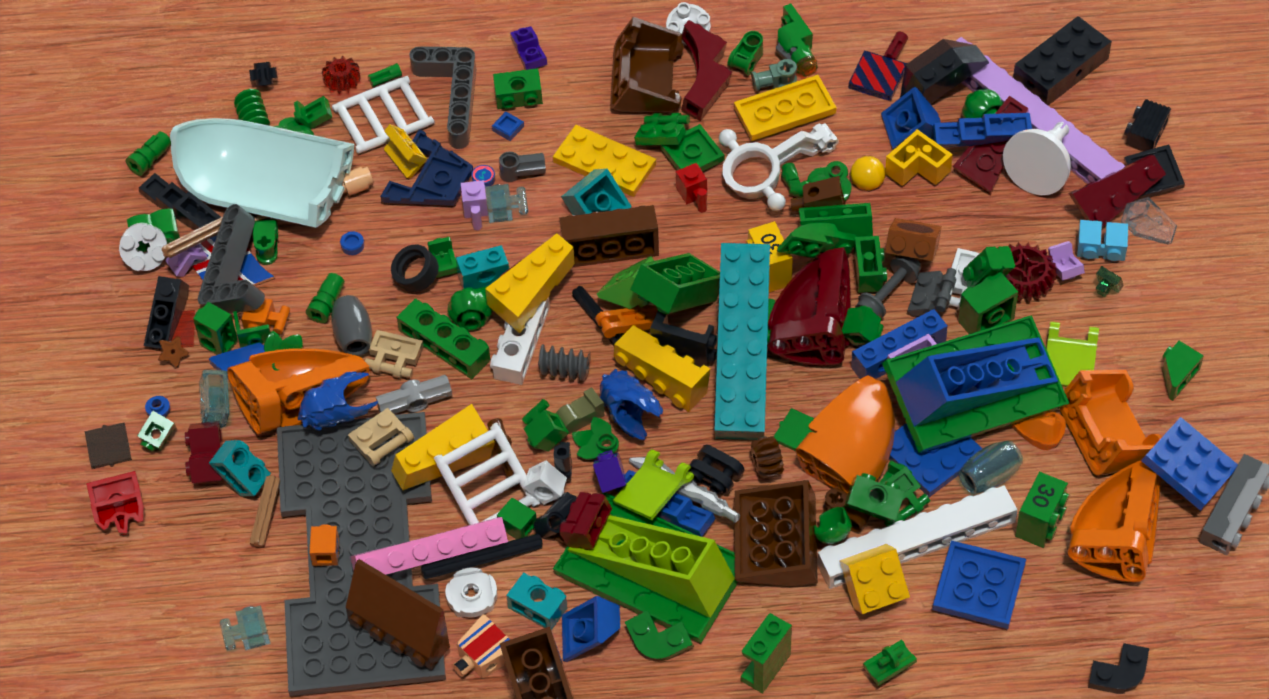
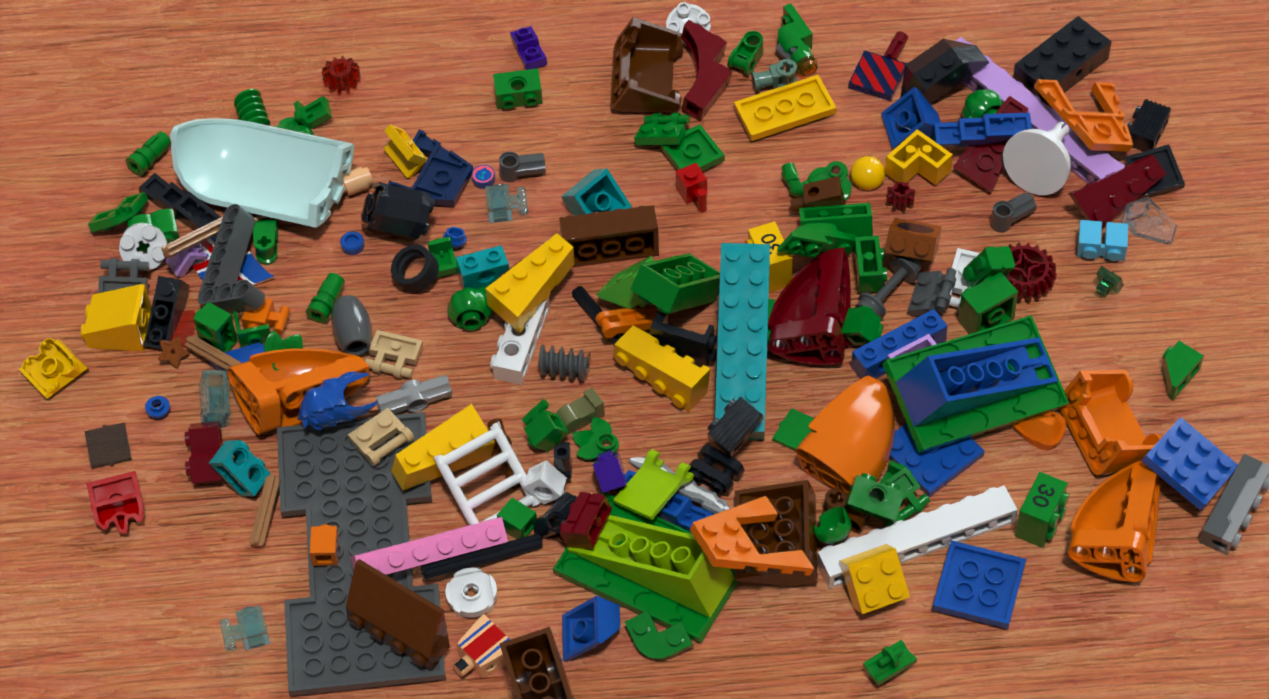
(52, 367): none -> yellow slope
(113, 282): none -> dark grey plate
(117, 319): none -> yellow slope
(126, 209): none -> green plate
(156, 423): brick -> none
(210, 352): none -> medium nougat axle
(263, 73): black gear -> none
(382, 91): white bar -> none
(389, 73): green piece -> none
(397, 211): none -> black brick
(414, 322): green brick -> none
(457, 236): none -> blue plate
(461, 66): dark grey beam -> none
(474, 202): lavender brick -> none
(508, 126): blue tile -> none
(544, 613): teal brick -> none
(587, 151): yellow plate -> none
(627, 401): blue head -> none
(730, 547): none -> orange wing
(734, 426): none -> black brick
(767, 457): reddish brown gear -> none
(768, 650): green panel -> none
(811, 143): white piece -> none
(900, 196): none -> dark red gear
(990, 466): clear light blue piece -> none
(1008, 212): none -> dark grey piece
(1066, 263): lavender bracket -> none
(1070, 354): lime flag -> none
(1095, 129): none -> orange wing
(1123, 676): black plate -> none

